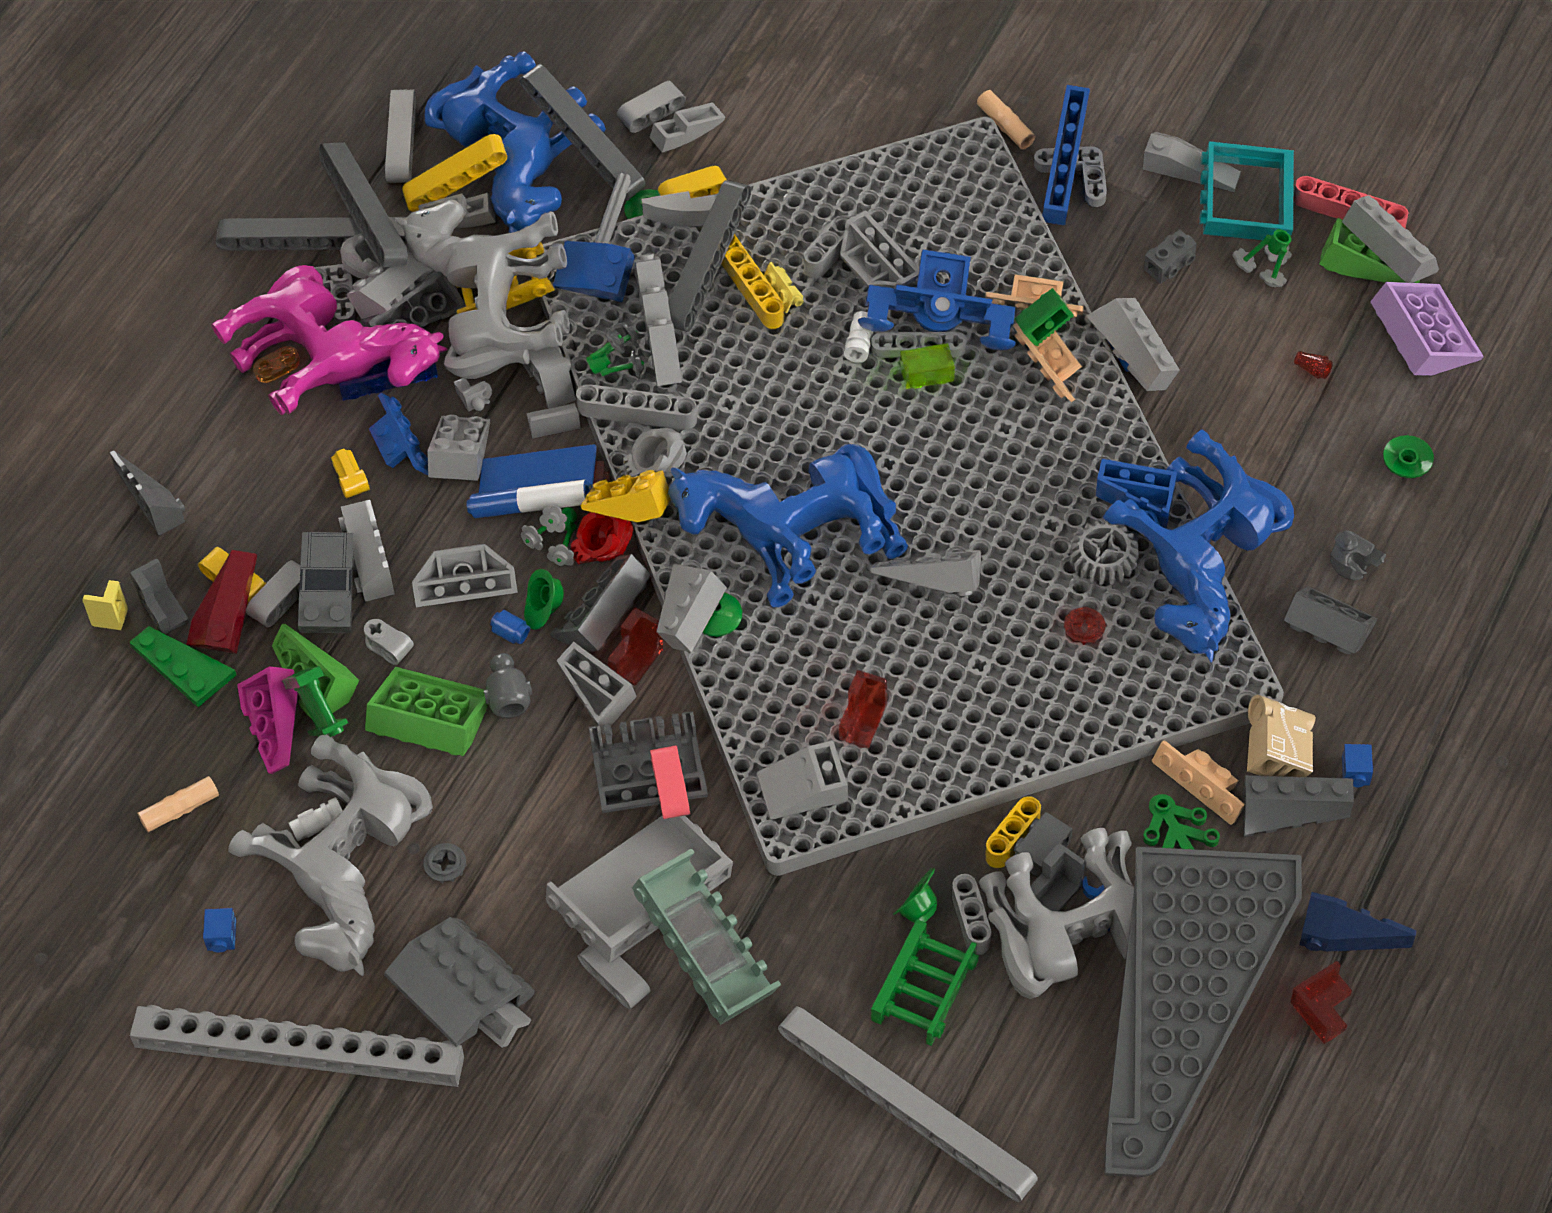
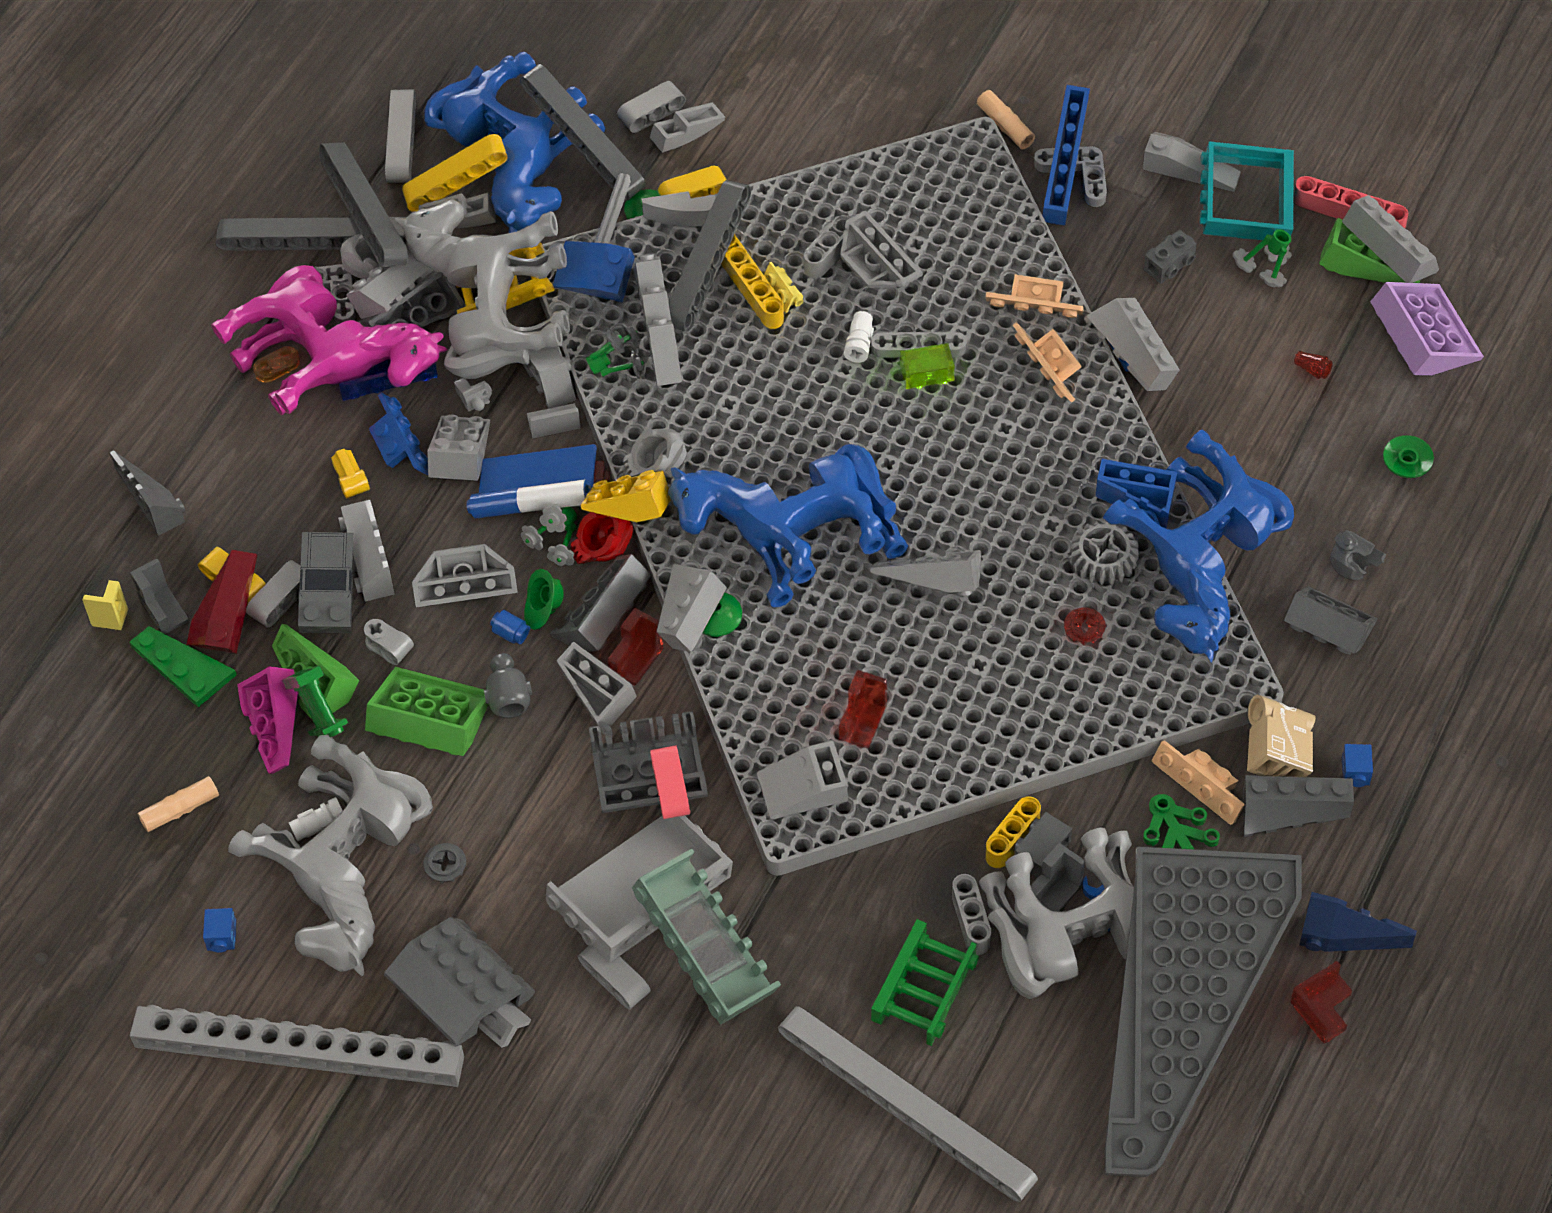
(636, 407): light grey beam -> none
(921, 902): green piece -> none
(940, 305): blue piece -> none
(1044, 317): green brick -> none

